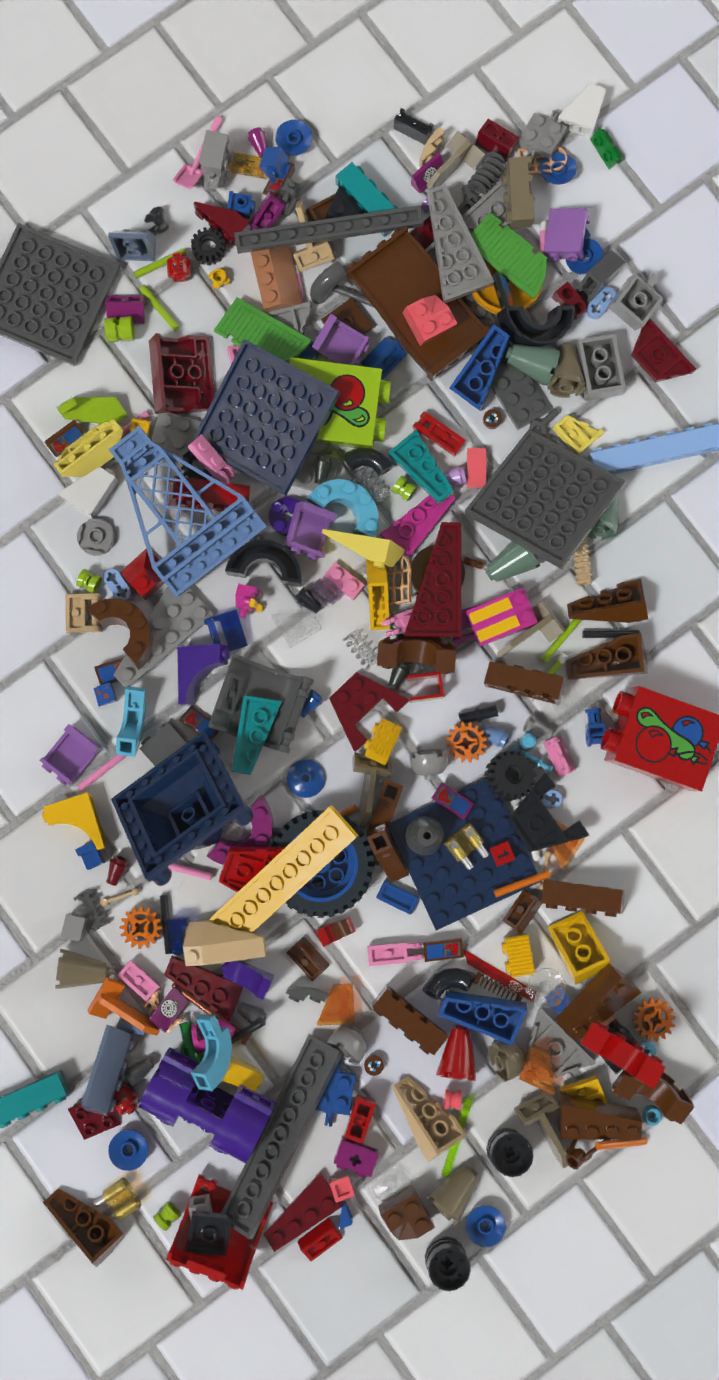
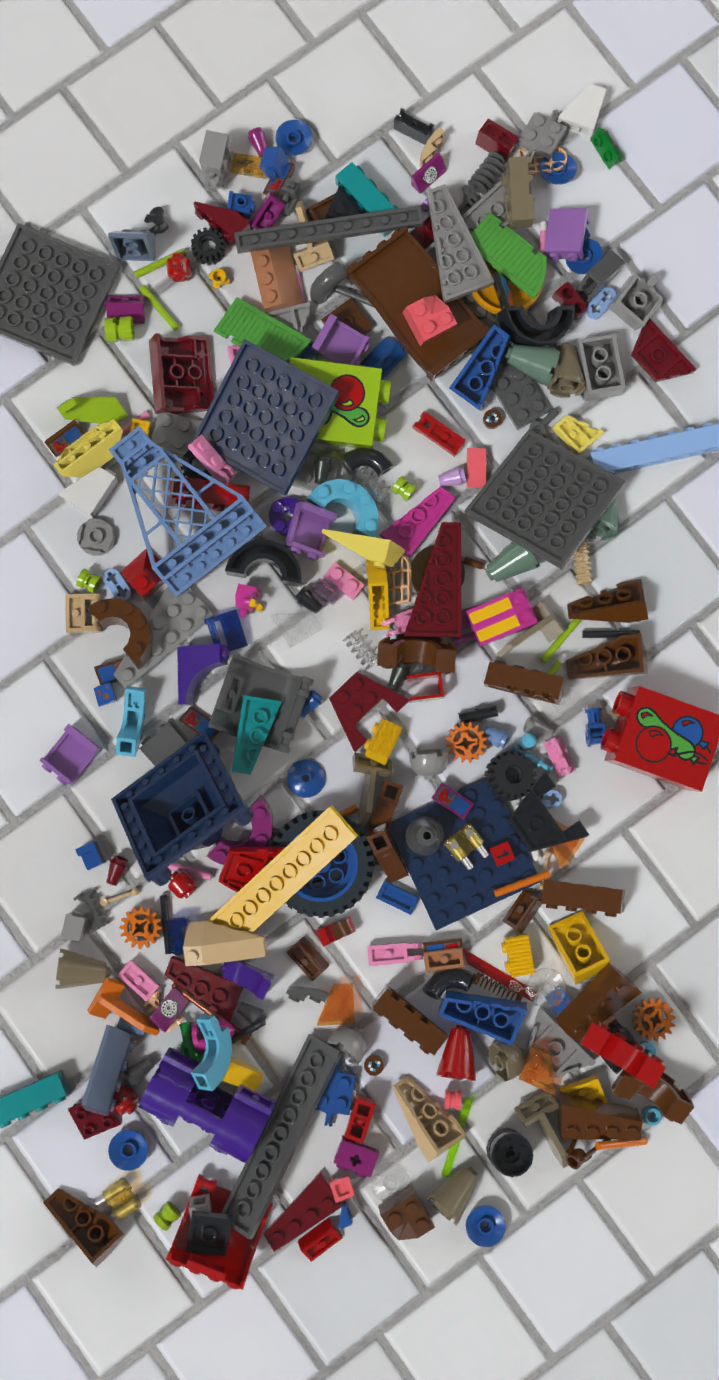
(79, 812): yellow arch -> none
(101, 771): bright pink bar -> none
(182, 884): none -> red head
(190, 175): bright pink piece -> none
(418, 463): teal wing -> none
(444, 959): none -> nougat slope
(452, 1273): black wheel -> none
(464, 151): dark tan piece -> none

